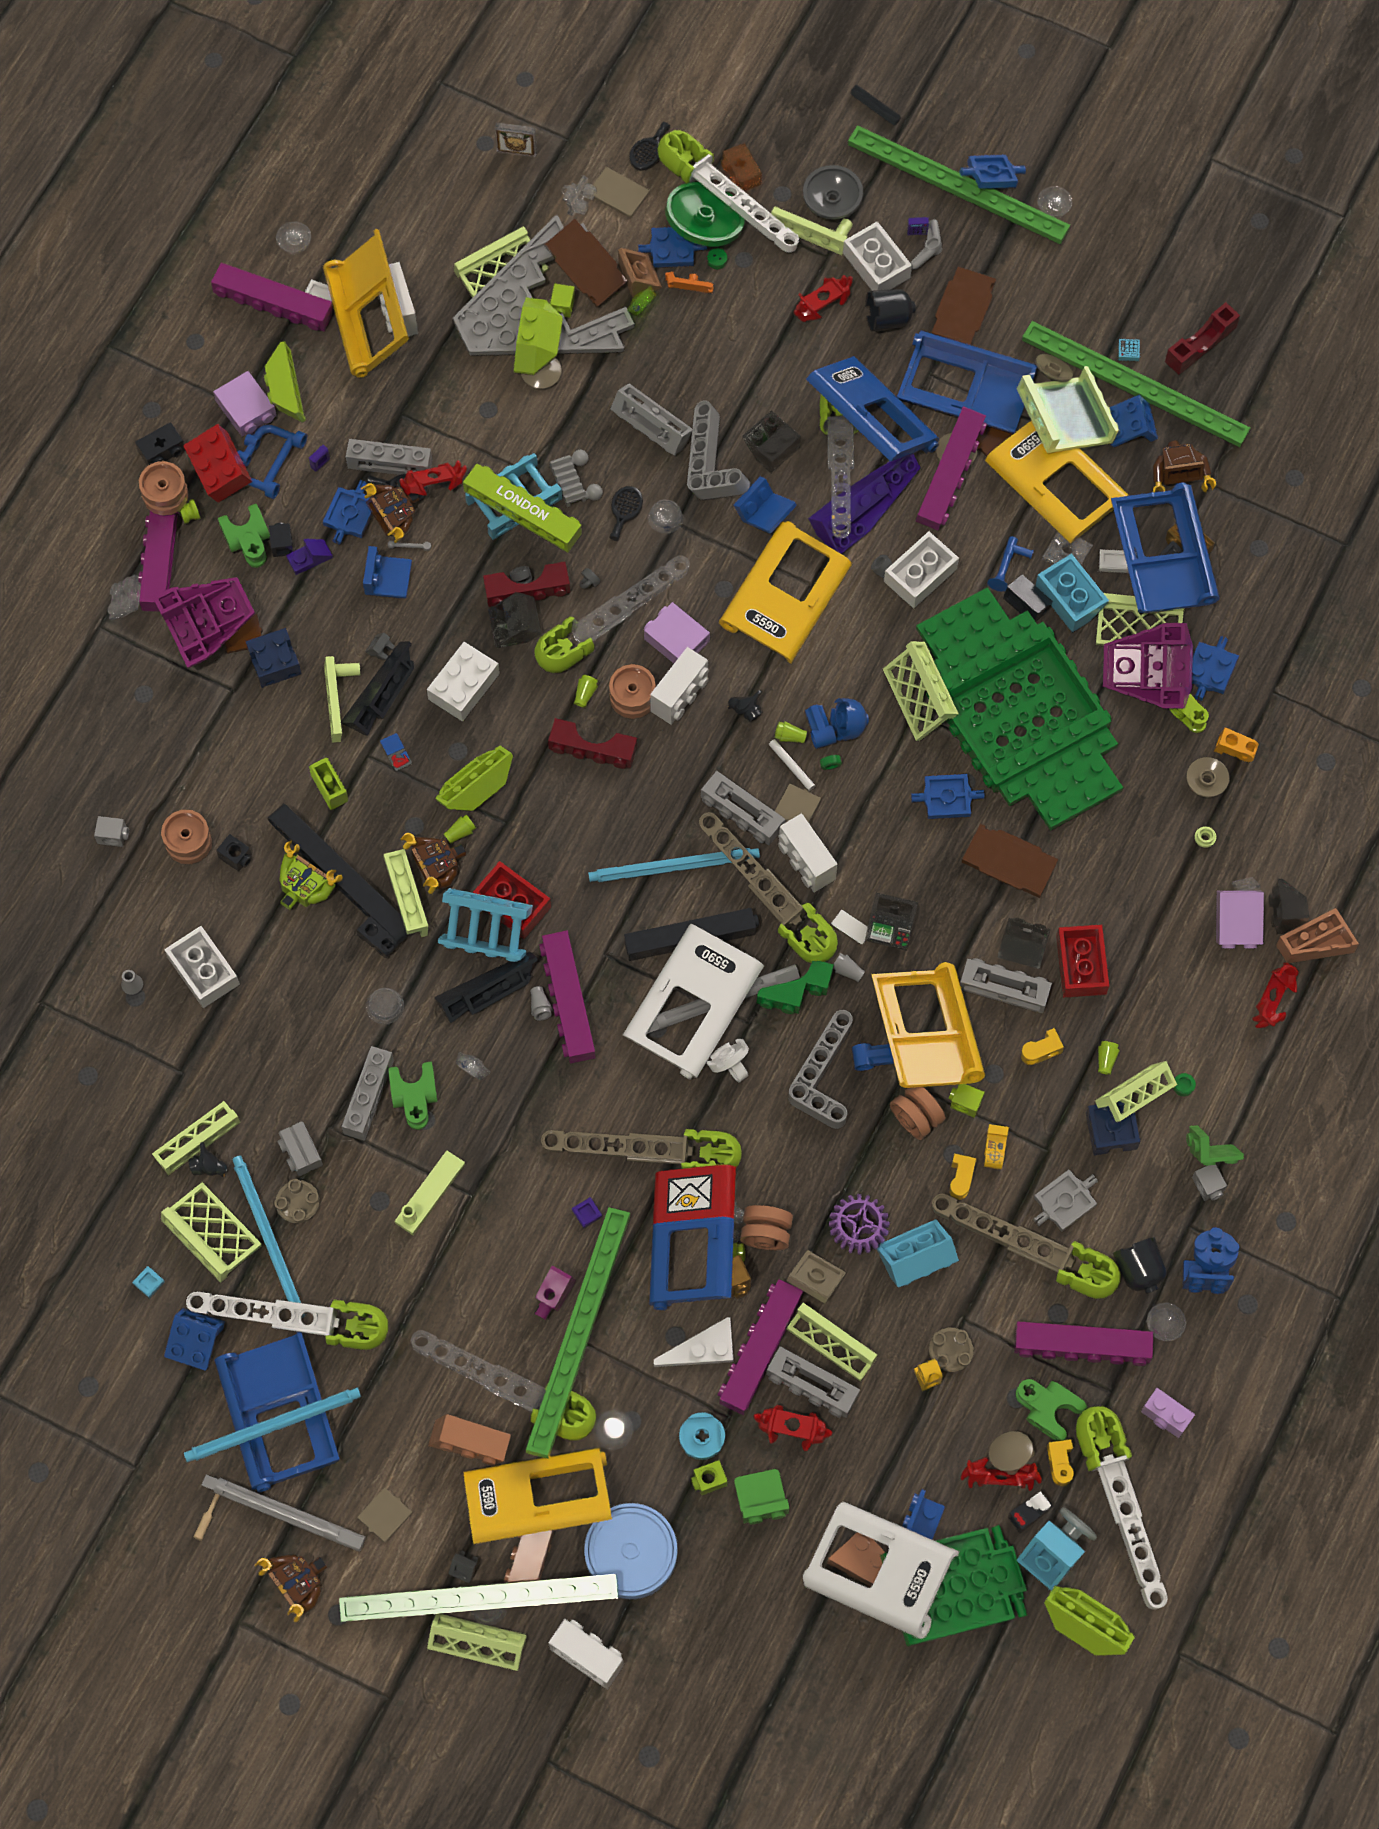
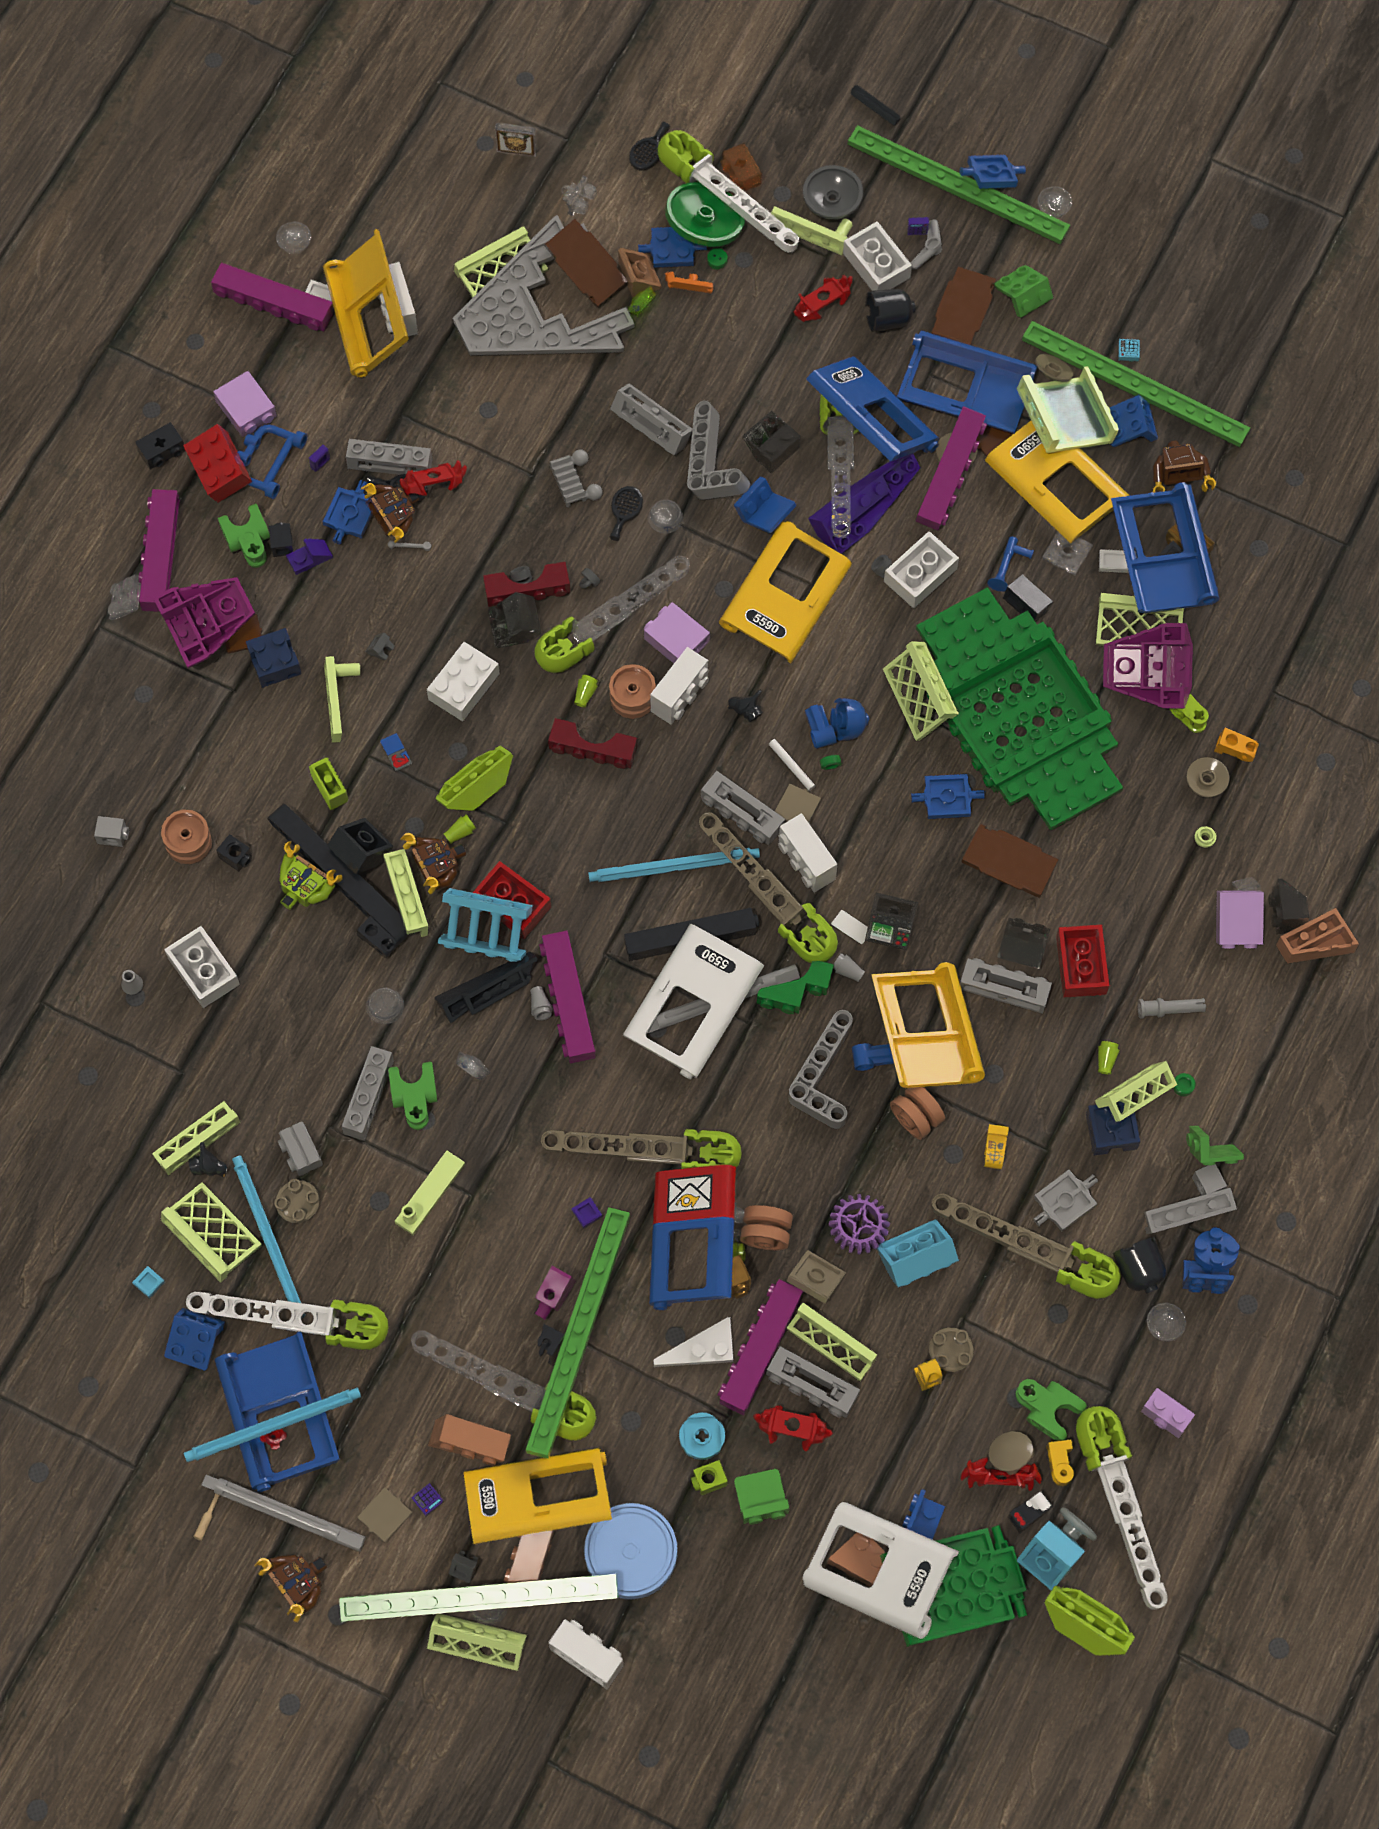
(163, 488): nougat wheel -> none
(189, 512): lime wheel -> none
(274, 1442): none -> red plate
(283, 383): lime wedge -> none
(359, 845): none -> black brick
(381, 690): black wedge -> none
(386, 575): blue bracket -> none
(427, 1499): none -> dark purple tile
(522, 507): lime brick -> none
(537, 336): lime wedge -> none
(545, 376): dark tan dish -> none
(550, 494): medium azure fence -> none
(552, 1343): none -> black hinge
(563, 299): lime brick -> none
(613, 1429): clear hat -> none
(619, 192): dark tan piece -> none
(729, 1058): white tile -> none
(789, 733): lime cone -> none
(961, 1183): yellow leg -> none
(966, 1099): lime brick -> none
(1026, 288): none -> bright green bracket
(1042, 1050): yellow leg -> none
(1072, 591): medium azure slope -> none
(1083, 1342): magenta brick -> none
(1160, 1007): none -> light grey pin
(1189, 350): dark red arch -> none
(1189, 1210): none -> light grey fence
(1212, 668): blue plate -> none
(1280, 980): red piece -> none

